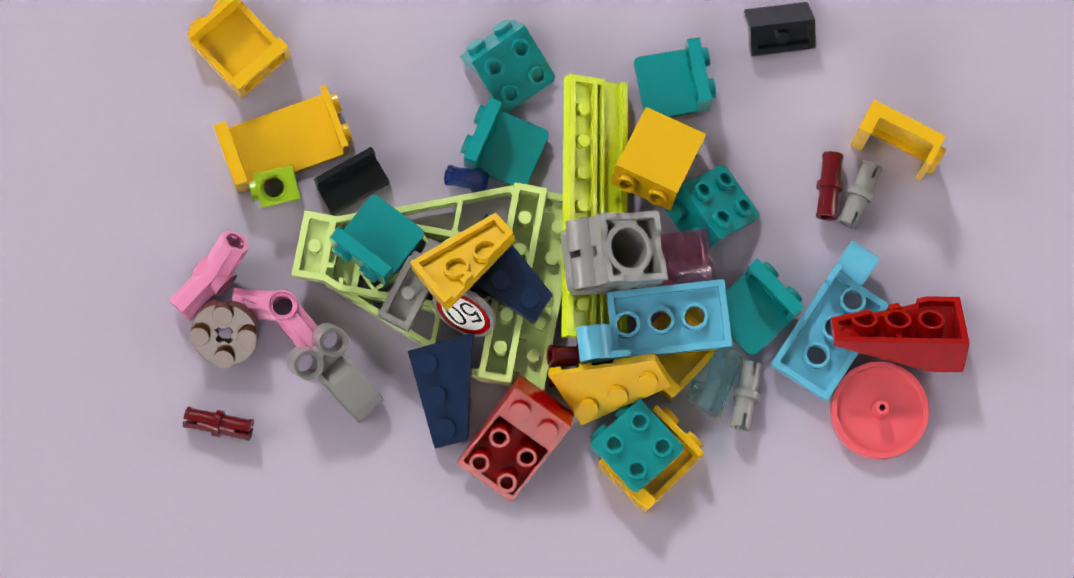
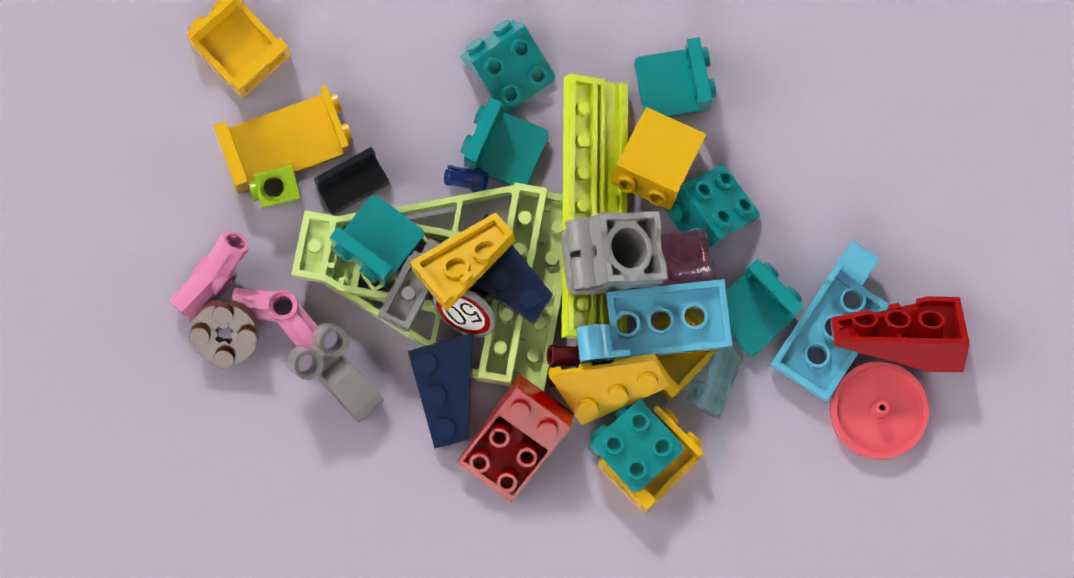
(218, 423): dark red pin -> none
(746, 396): light grey pin -> none
(780, 28): black panel -> none
(829, 186): dark red pin -> none
(859, 194): light grey pin -> none
(903, 134): yellow panel -> none

